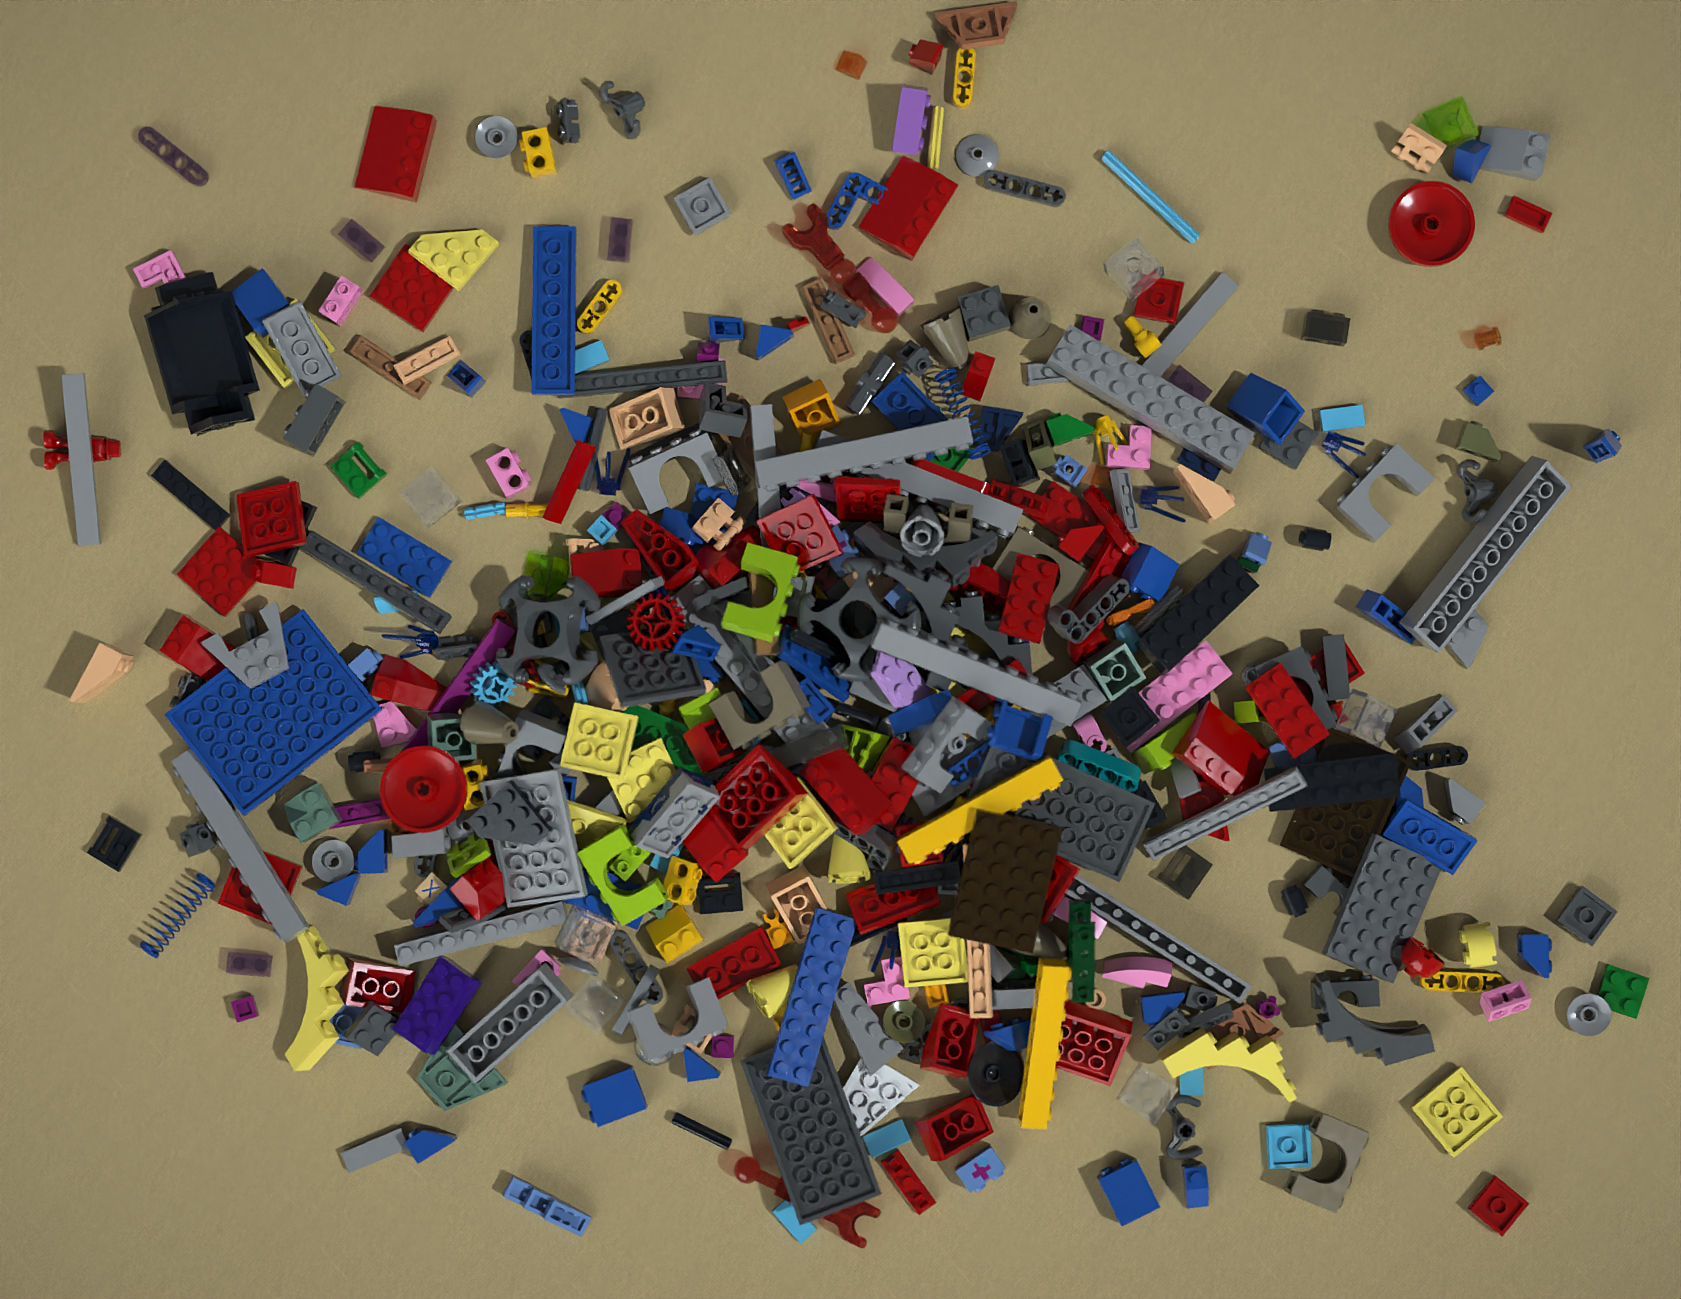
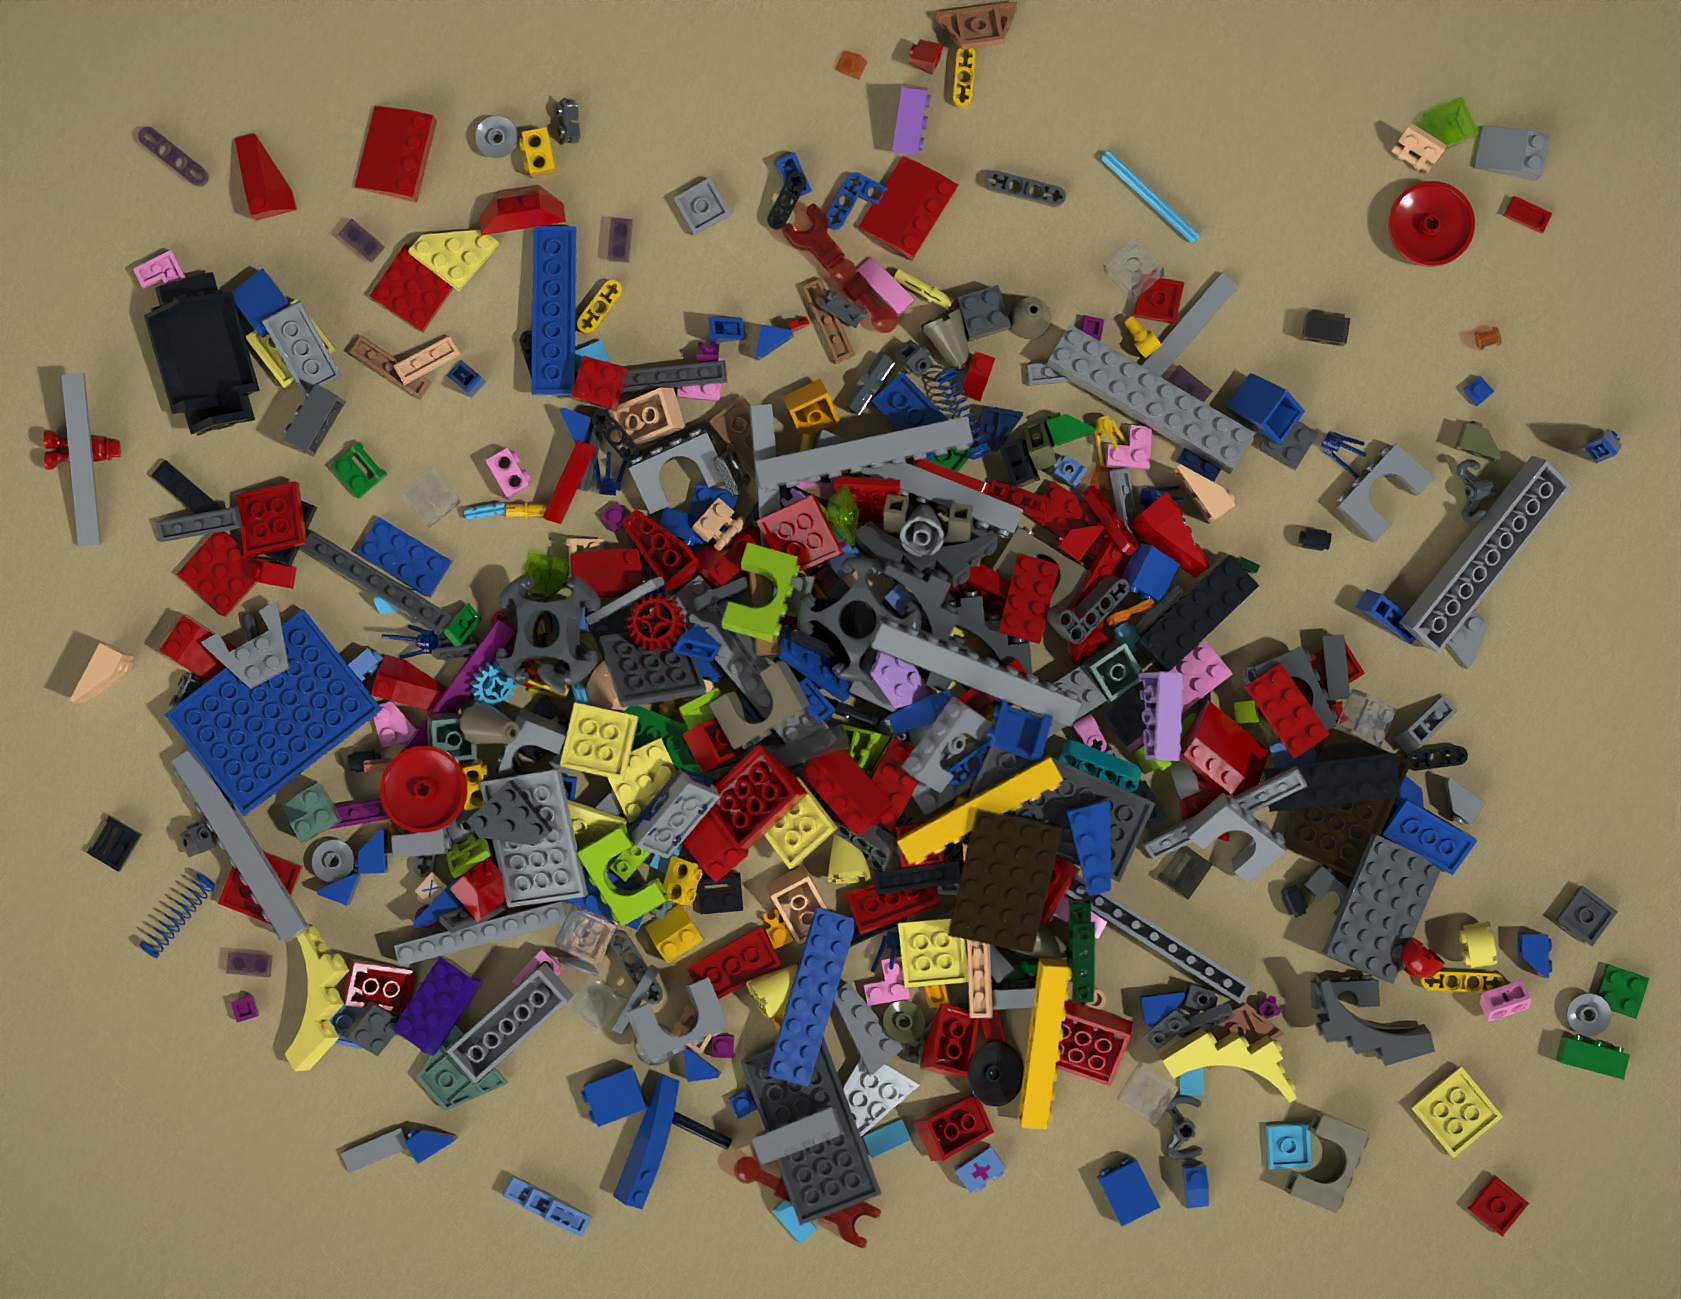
(199, 524): none -> dark grey tile
(263, 183): none -> red wedge
(341, 300): bright pink brick -> none
(461, 624): none -> green slope
(521, 210): none -> red wedge
(599, 383): none -> red brick
(601, 427): none -> black beam
(602, 530): medium azure tile -> none
(624, 107): dark grey piece -> none
(648, 1145): none -> blue slope
(718, 414): dark grey brick -> none
(743, 1104): none -> blue plate
(789, 183): none -> black beam
(798, 1135): none -> light grey wedge
(843, 515): none -> clear neon green slope
(908, 1182): red plate -> none
(927, 291): none -> light yellow pin
(935, 137): light yellow axle -> none
(974, 165): light grey dish -> none
(1010, 1036): blue slope -> none
(1091, 838): none -> blue wedge
(1138, 970): bright pink slope -> none
(1162, 714): none -> lavender wedge
(1165, 529): none -> red wedge
(1226, 815): none -> light grey arch
(1256, 548): medium blue slope -> none
(1342, 418): medium azure tile -> none
(1469, 159): blue slope -> none
(1593, 1056): none -> green brick

